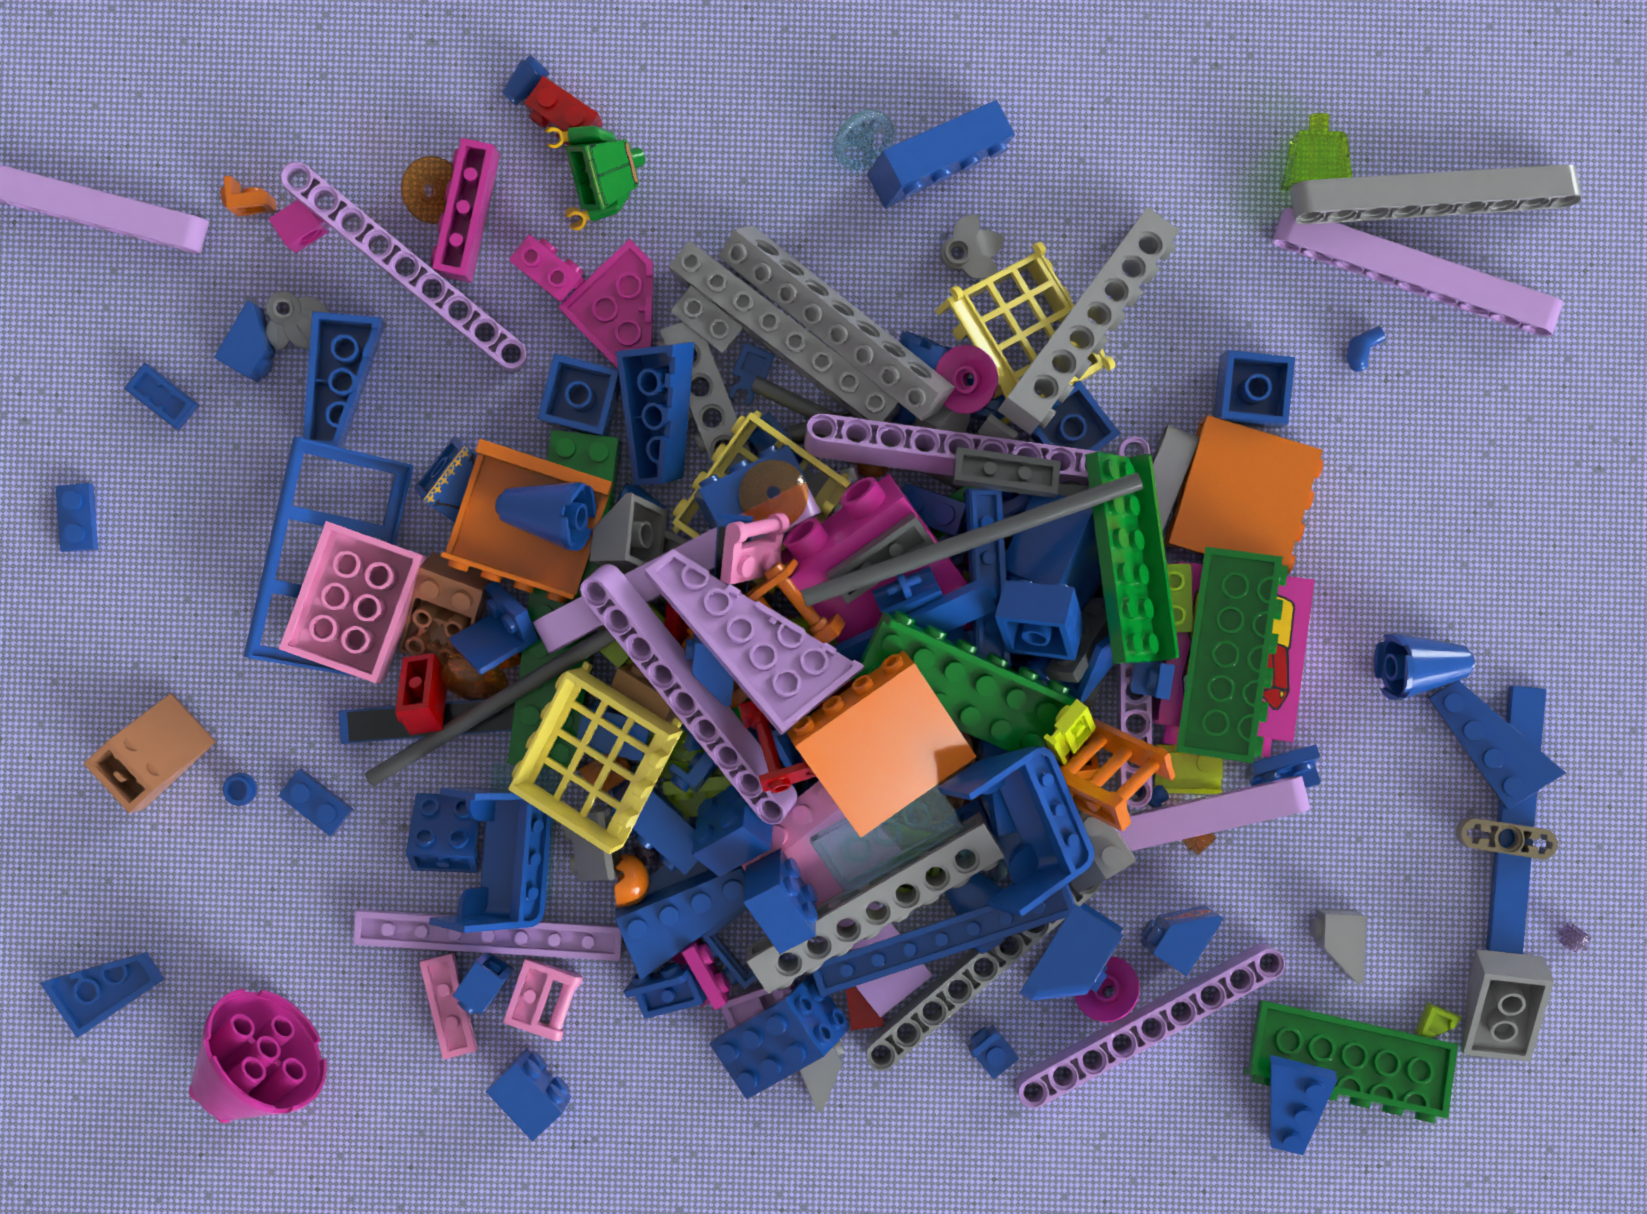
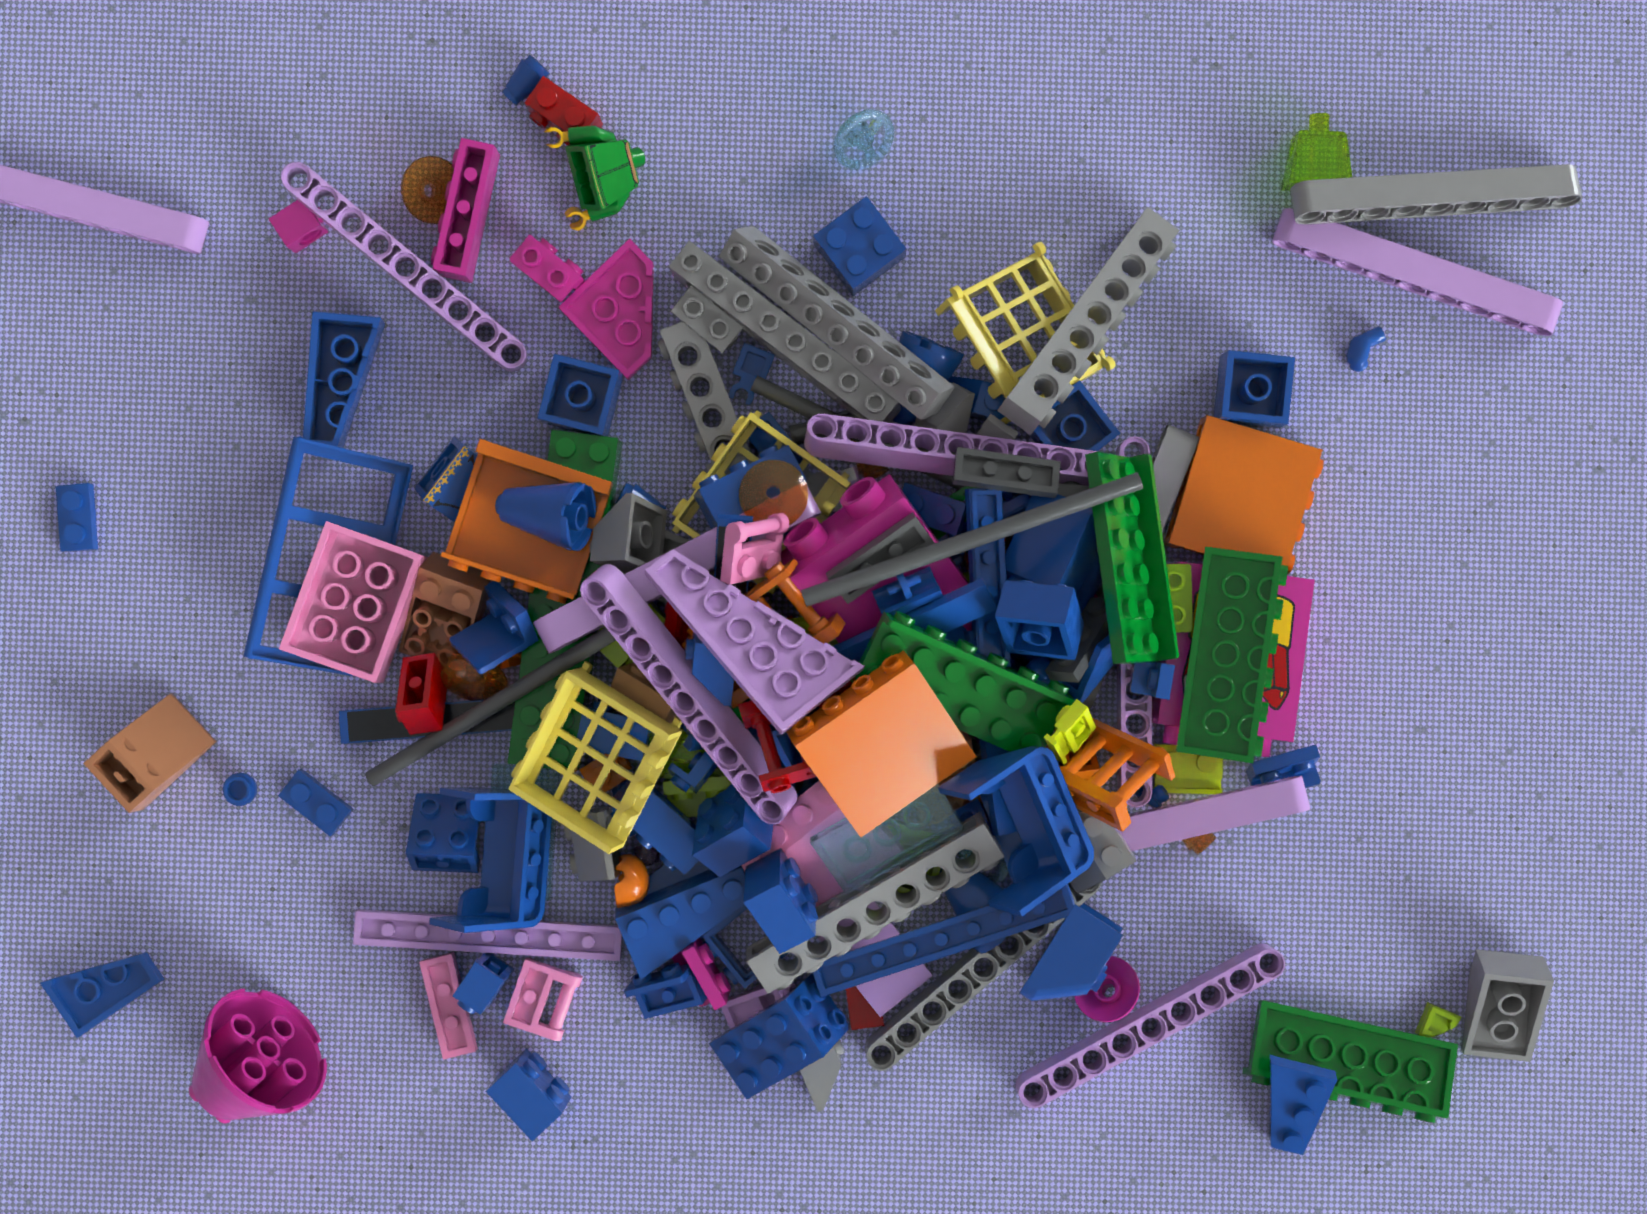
(161, 396): blue plate -> none
(247, 345): blue slope -> none
(250, 202): orange bracket -> none
(294, 325): light grey plate -> none
(656, 409): blue wedge -> none
(859, 246): none -> blue brick
(940, 153): blue wedge -> none
(955, 368): dark pink dish -> none
(977, 248): light grey plate -> none
(992, 1051): blue bracket -> none
(1181, 936): blue slope -> none
(1342, 939): light grey slope -> none
(1419, 664): blue cone -> none
(1496, 748): blue wing -> none
(1512, 872): blue tile -> none
(1515, 849): dark tan beam -> none
(1574, 937): clear purple plate -> none

